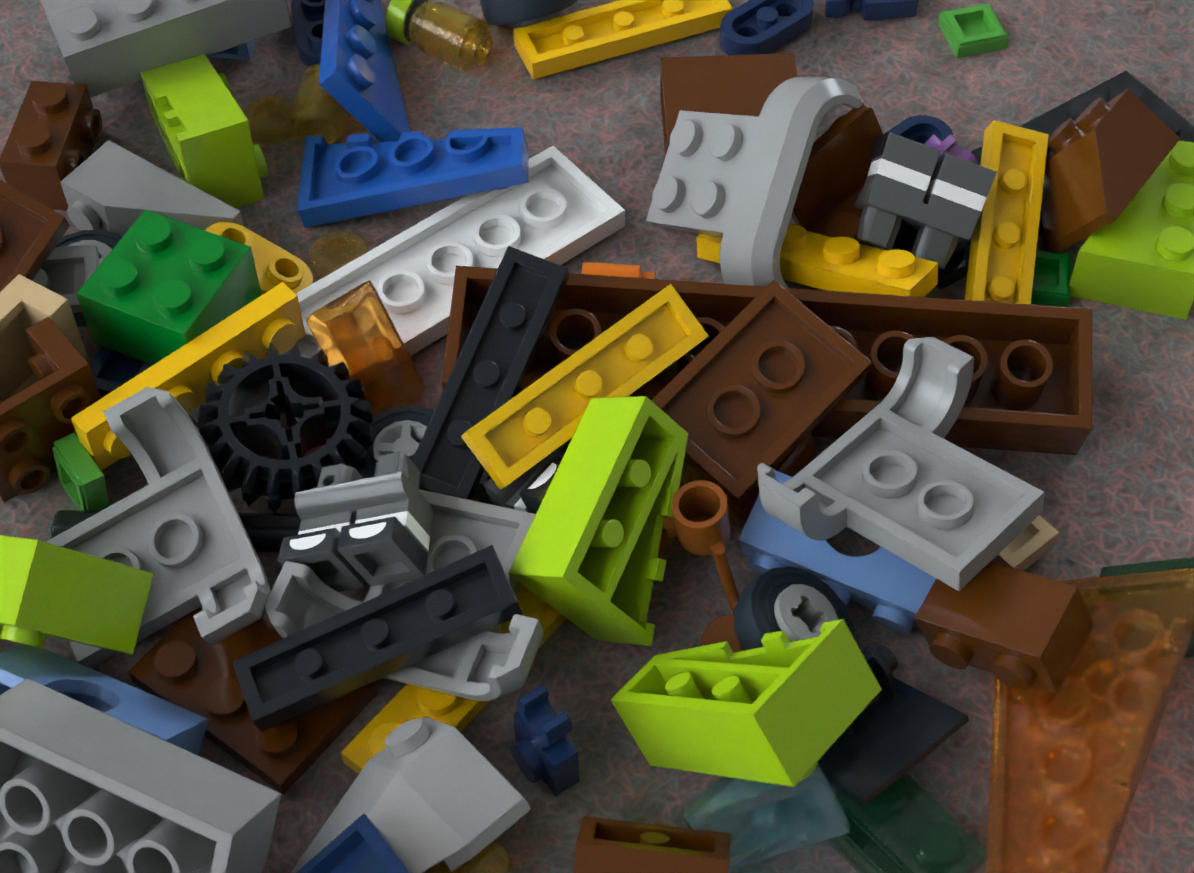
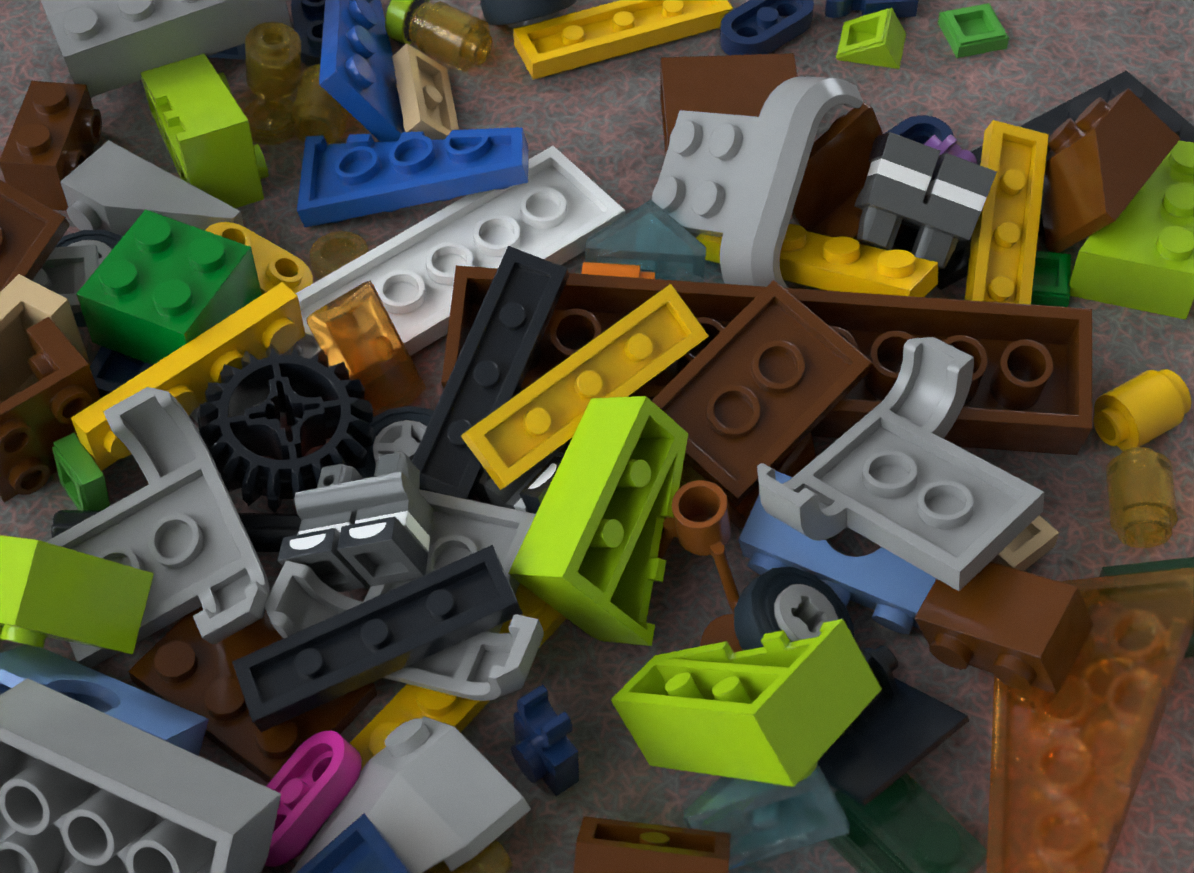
(273, 59): none -> clear yellow brick
(310, 790): none -> dark pink plate
(424, 94): none -> tan plate
(650, 240): none -> clear light blue slope
(873, 40): none -> lime slope
(1141, 409): none -> yellow brick
(1141, 497): none -> clear yellow brick

